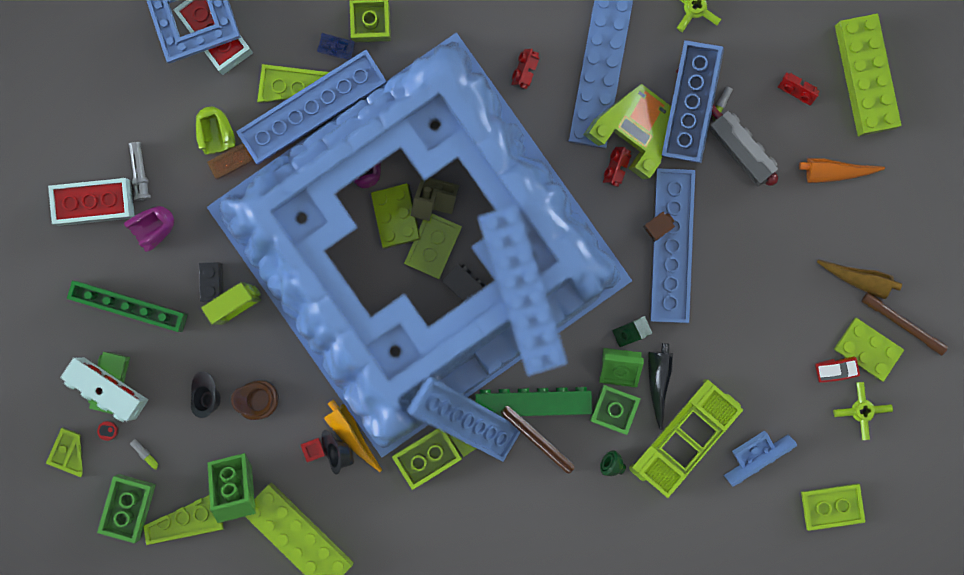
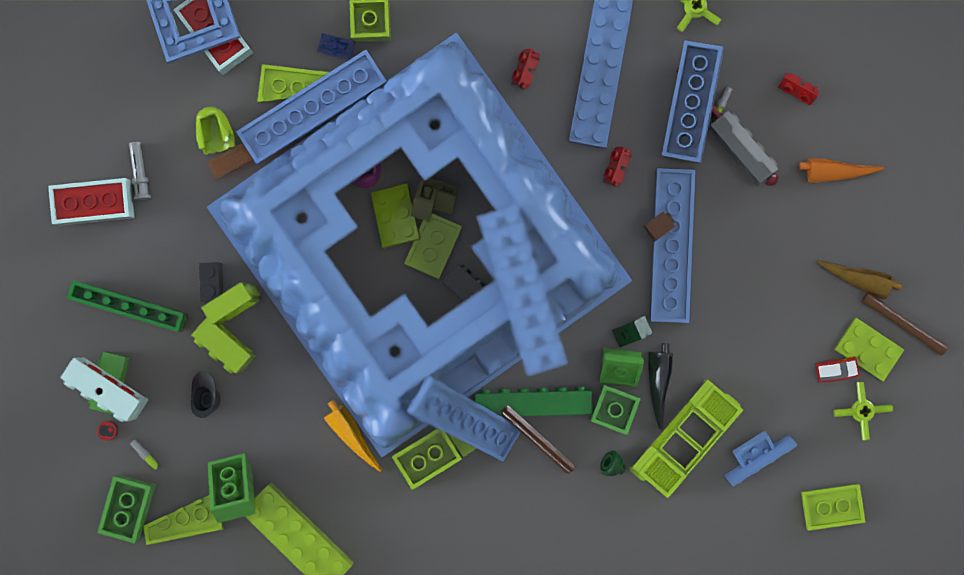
(67, 453): lime wing -> none
(151, 226): magenta hair -> none
(223, 346): none -> lime brick
(255, 400): reddish brown piece -> none
(313, 450): red tile -> none
(337, 452): black piece -> none
(641, 121): lime wedge -> none
(867, 75): lime brick -> none

